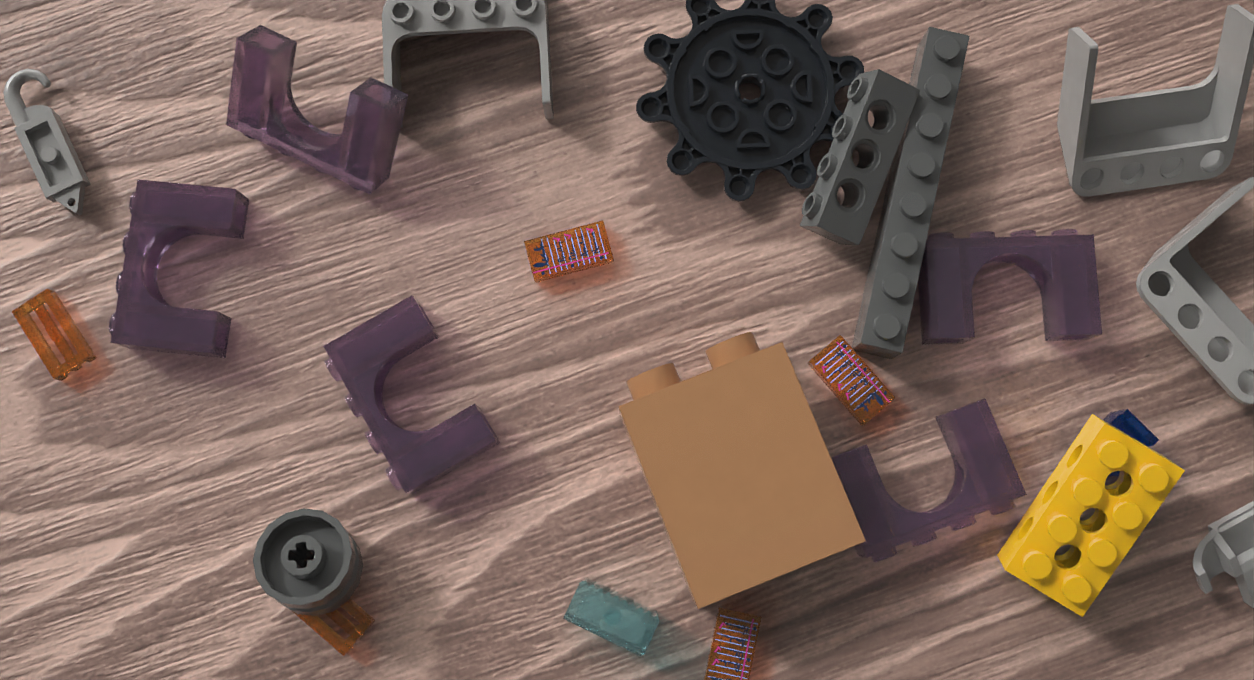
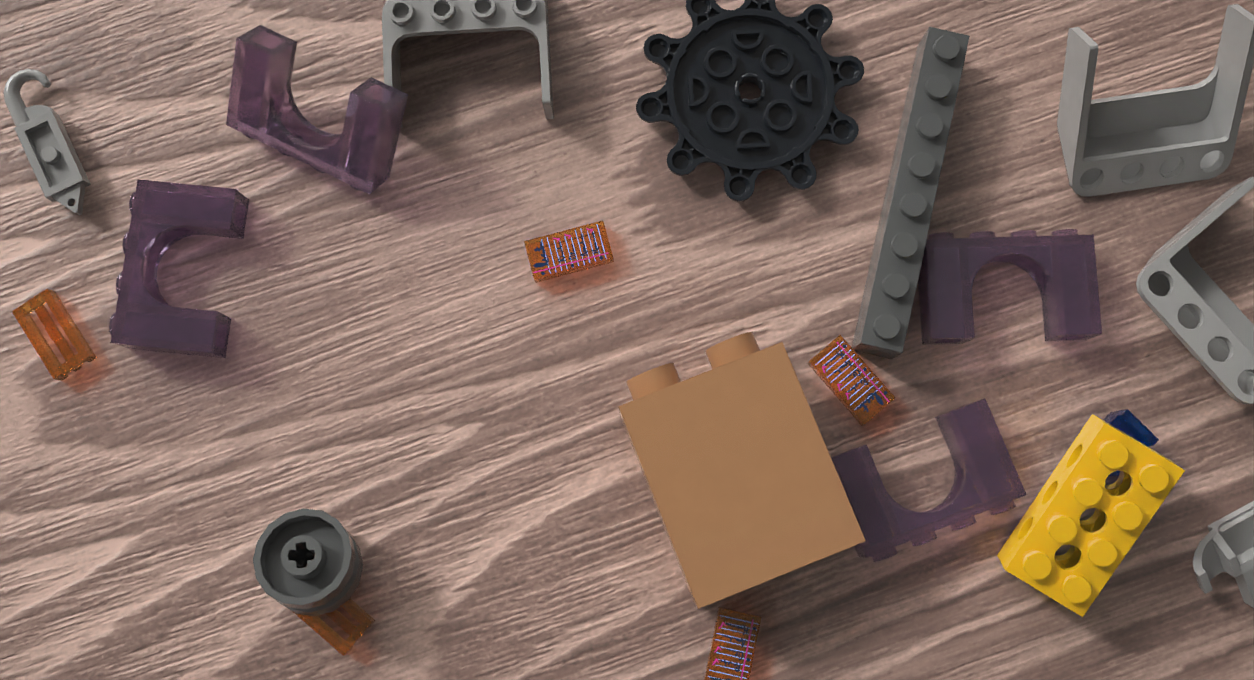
(363, 362): clear purple arch -> none
(612, 617): clear light blue brick -> none
(891, 106): dark grey brick -> none

